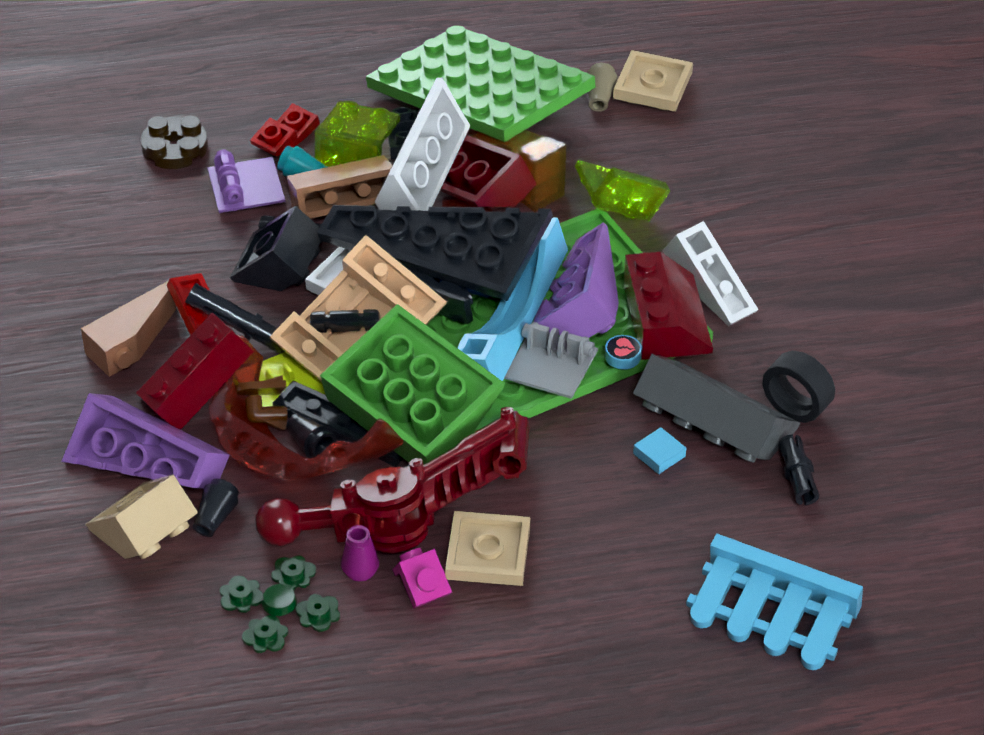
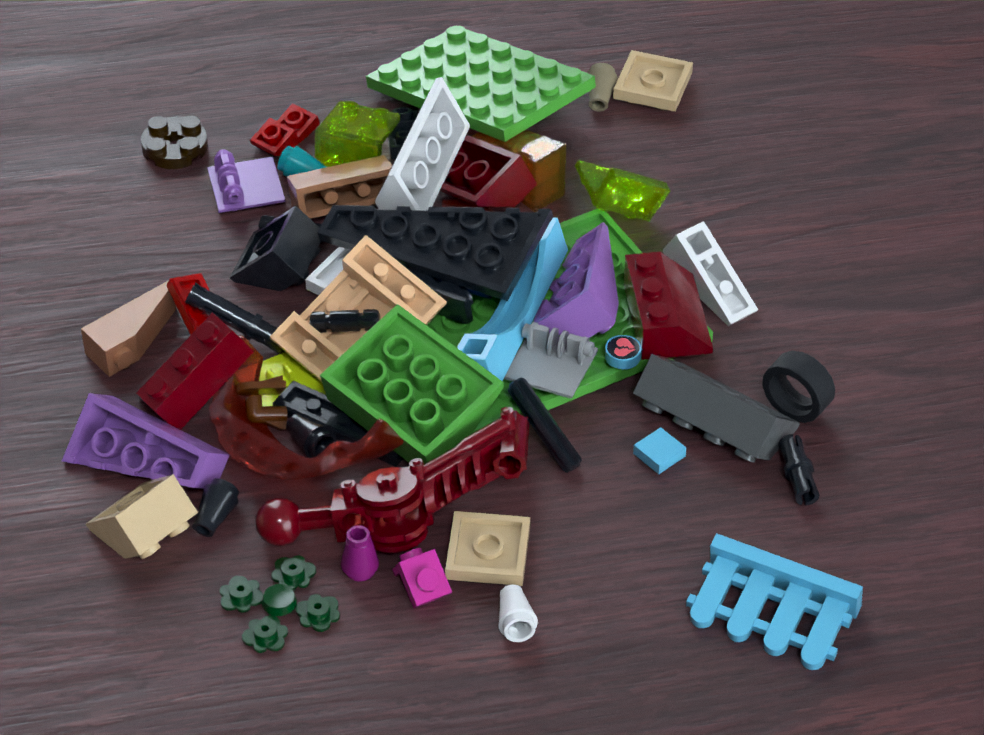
(516, 615): none -> white cone
(544, 425): none -> black axle

